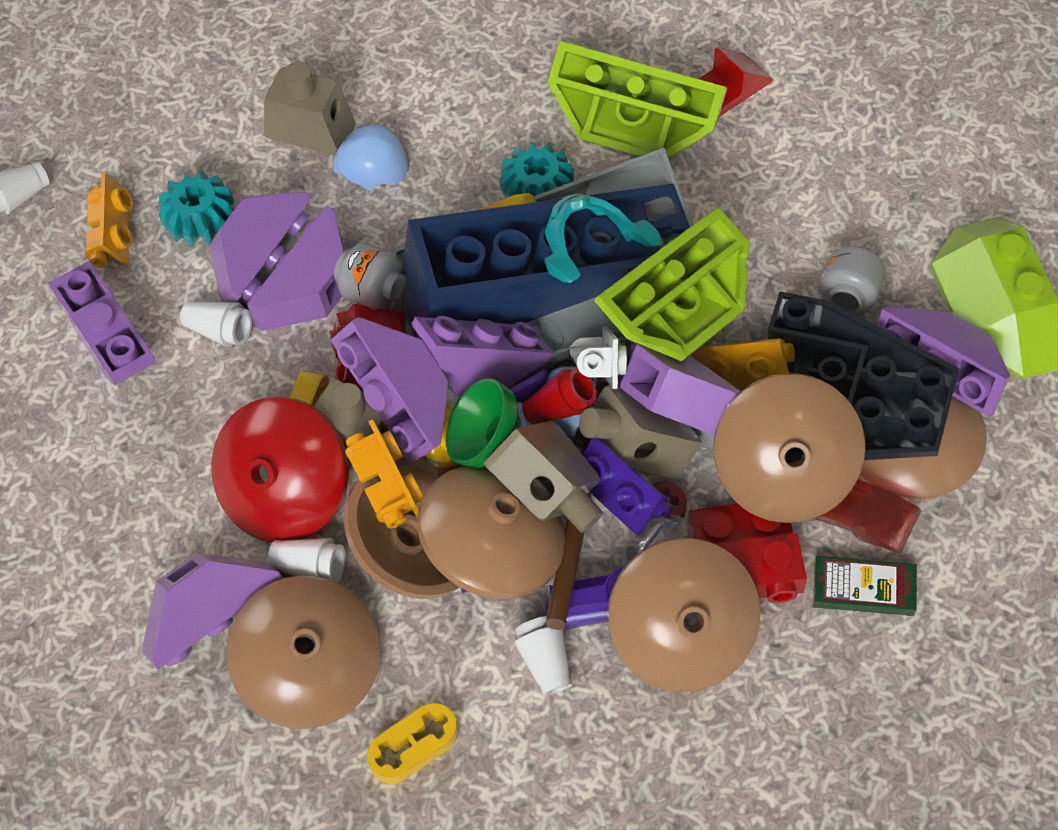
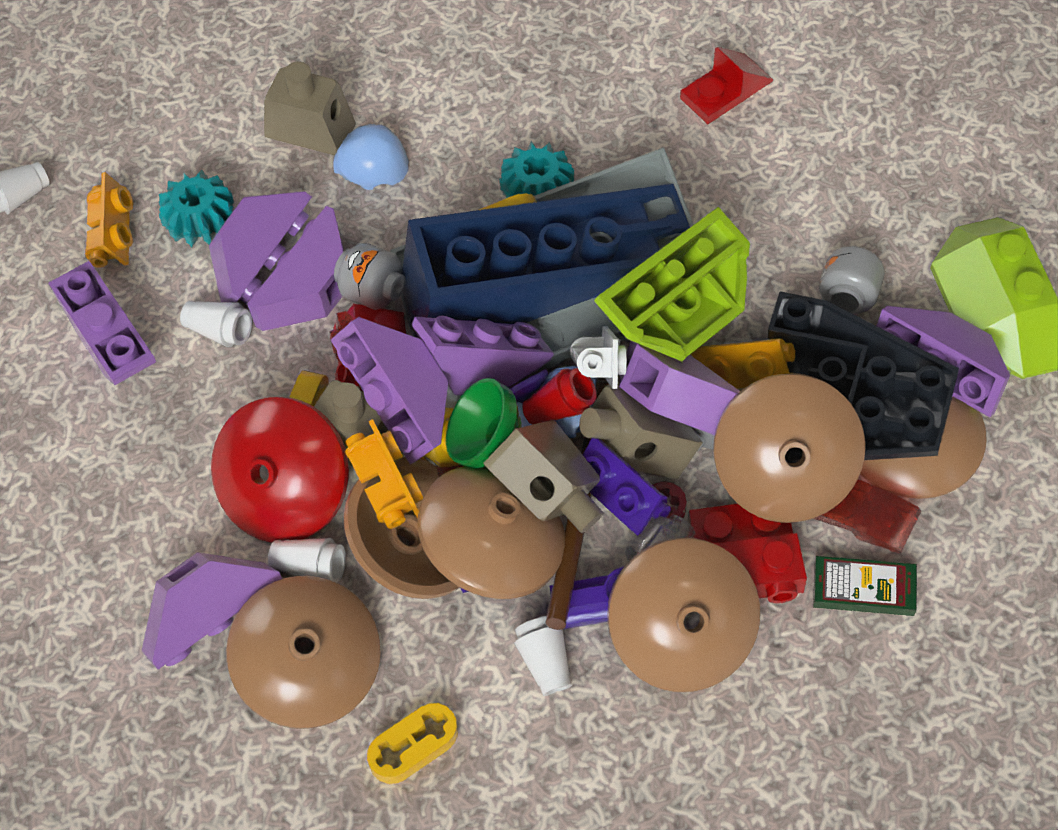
(559, 263): teal helmet -> none
(632, 103): lime wedge -> none

